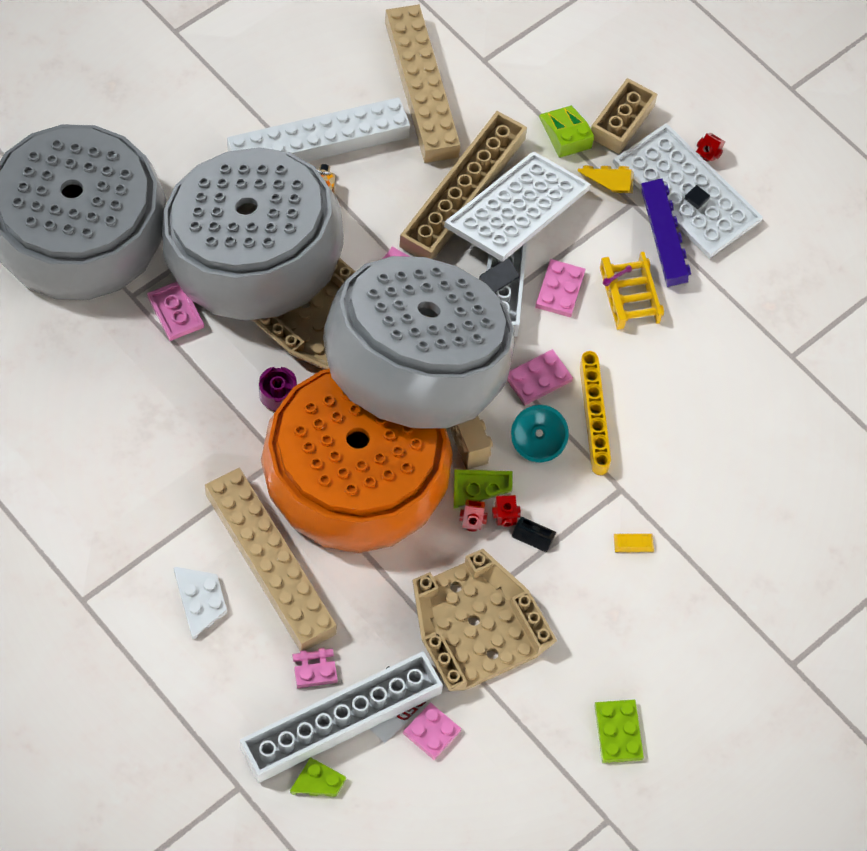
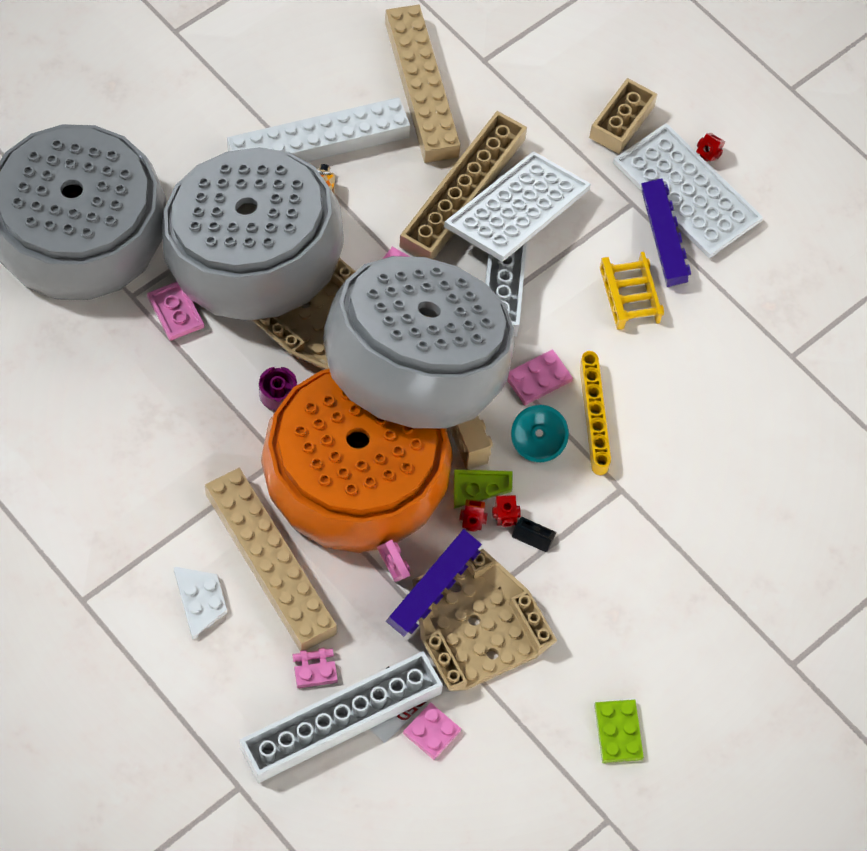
(318, 780): lime wing -> none
(390, 554): none -> bright pink plate
(432, 584): none -> dark purple brick
(500, 275): black slope -> none
(560, 288): bright pink plate -> none
(567, 131): lime slope -> none
(607, 281): magenta hinge -> none
(616, 180): yellow slope -> none
(633, 543): yellow tile -> none
(697, 197): black tile -> none

